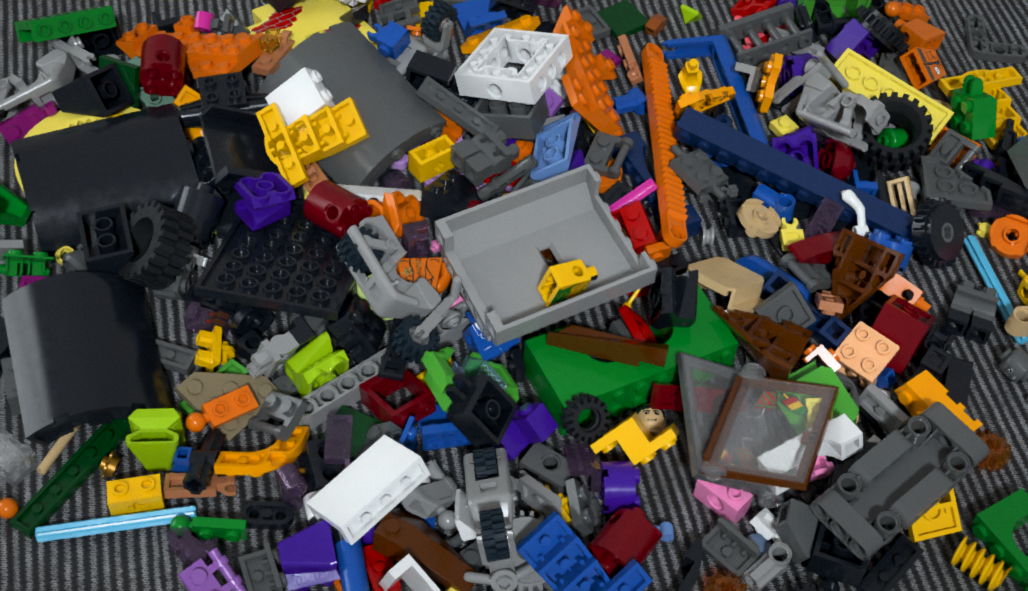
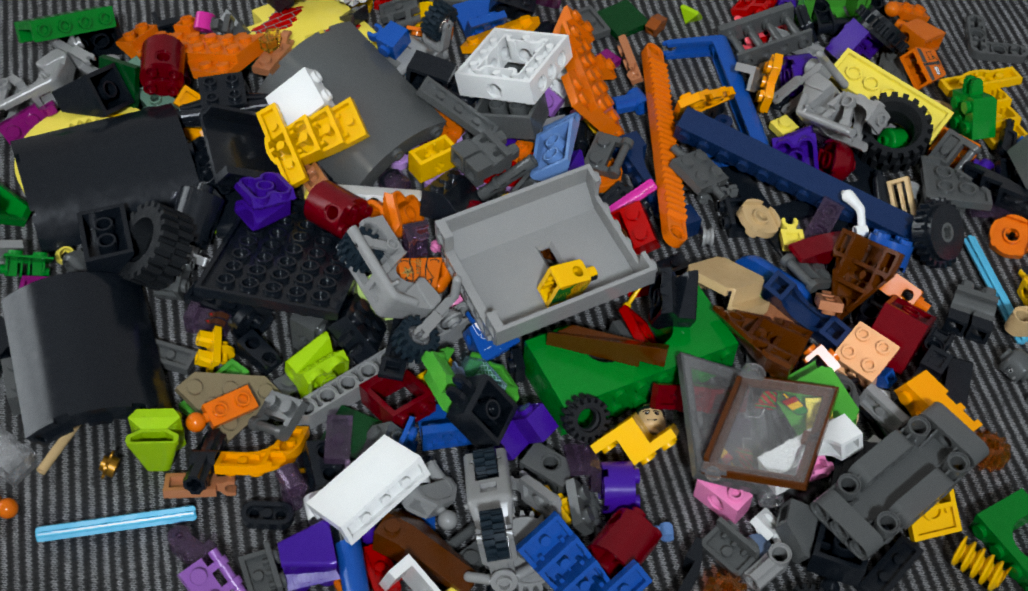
(70, 477): dark green tile -> none
(135, 495): yellow brick -> none
(181, 460): blue piece -> none
(210, 528): green plate -> none
(273, 354): light grey hips -> none
(463, 517): white slope -> none
(660, 250): orange bracket -> none
(690, 77): yellow animal -> none
(781, 203): blue piece -> none
(786, 305): dark grey plate -> none
(866, 186): blue panel -> none
(983, 229): light yellow piece -> none

